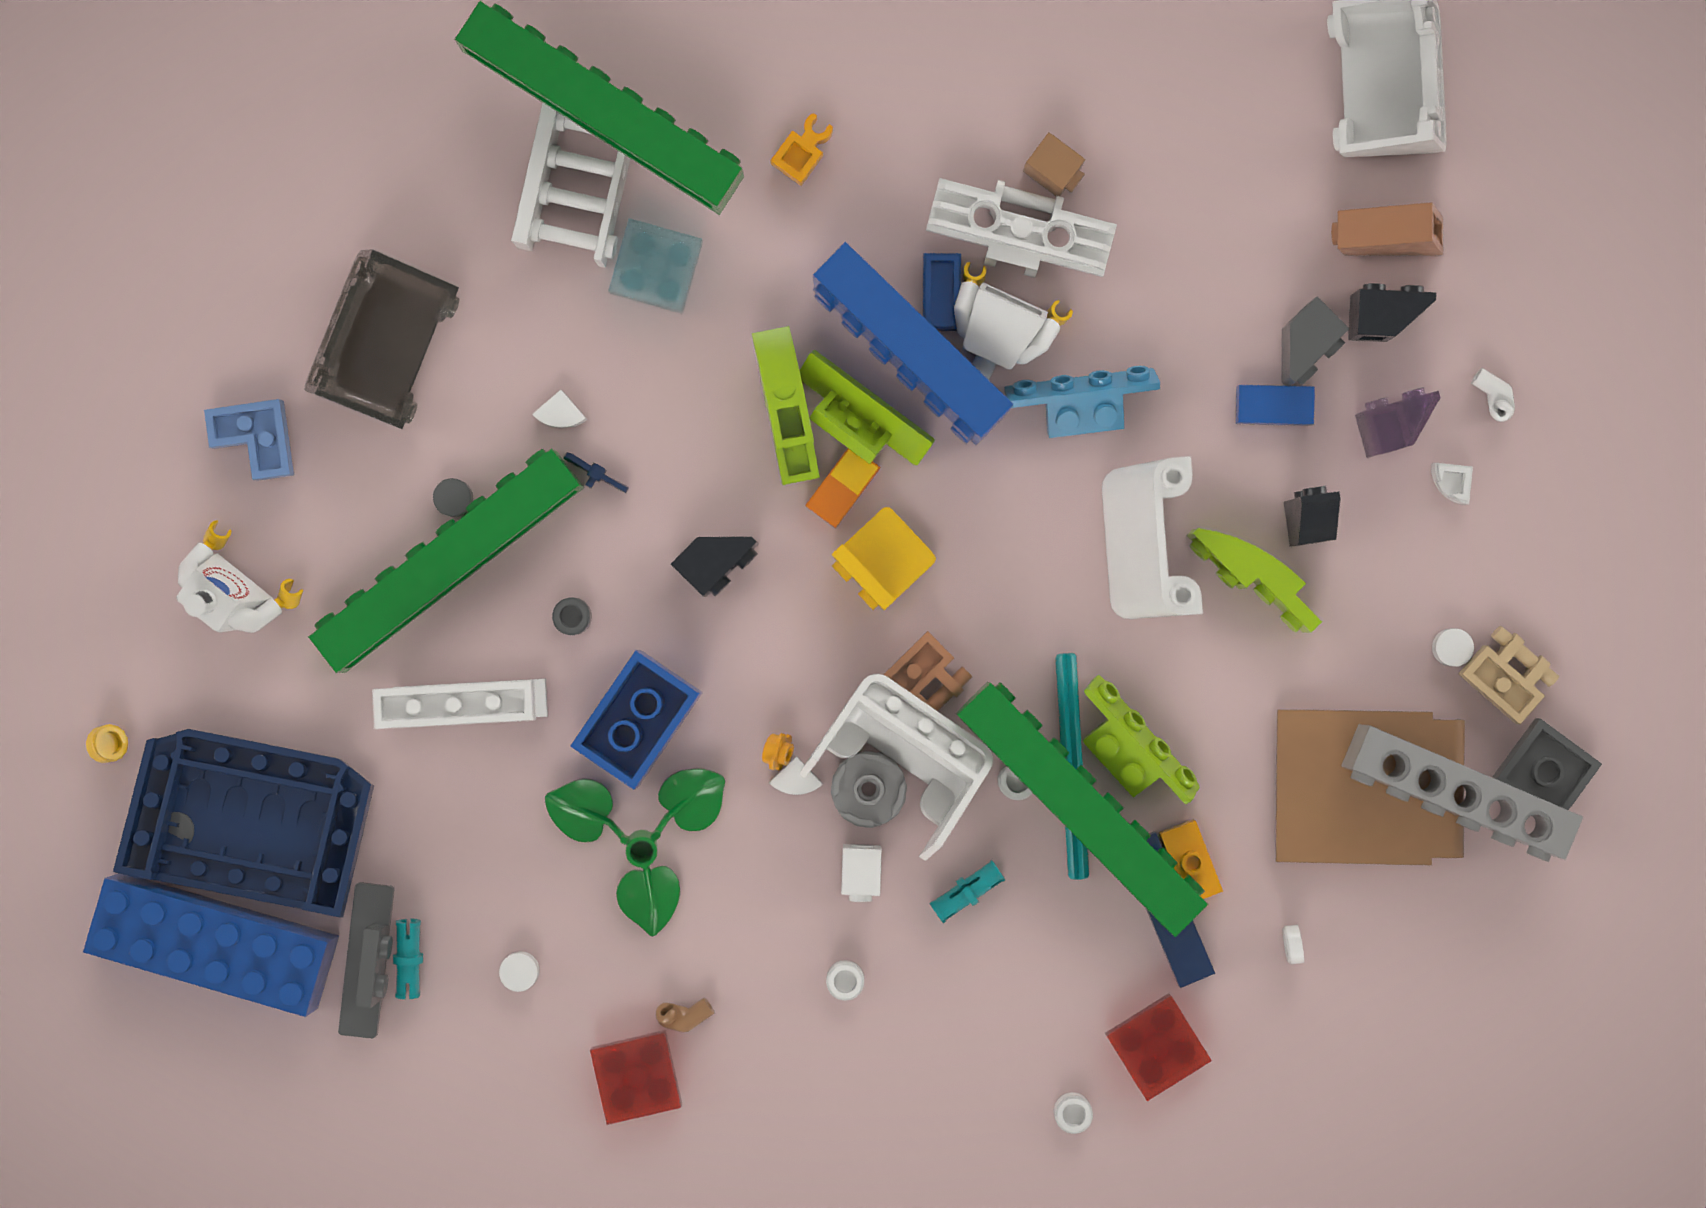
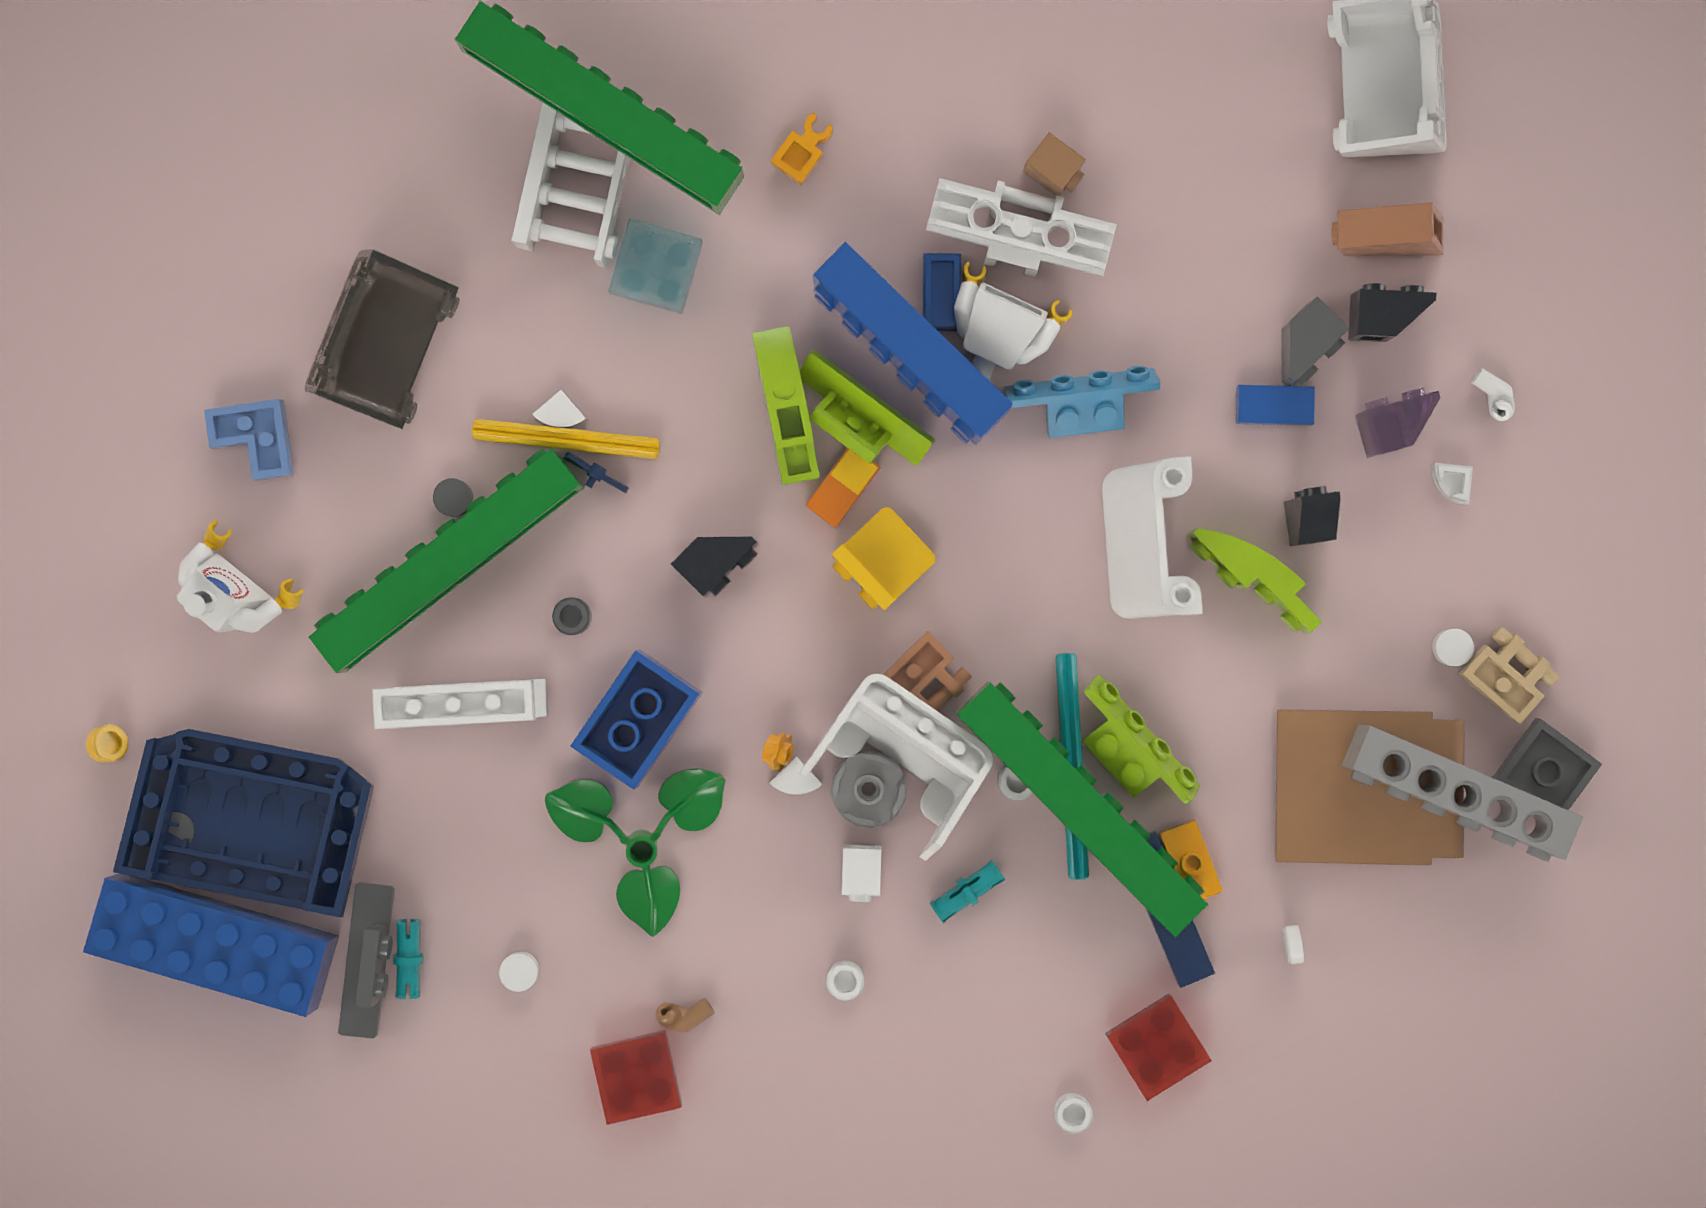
(566, 438): none -> yellow axle

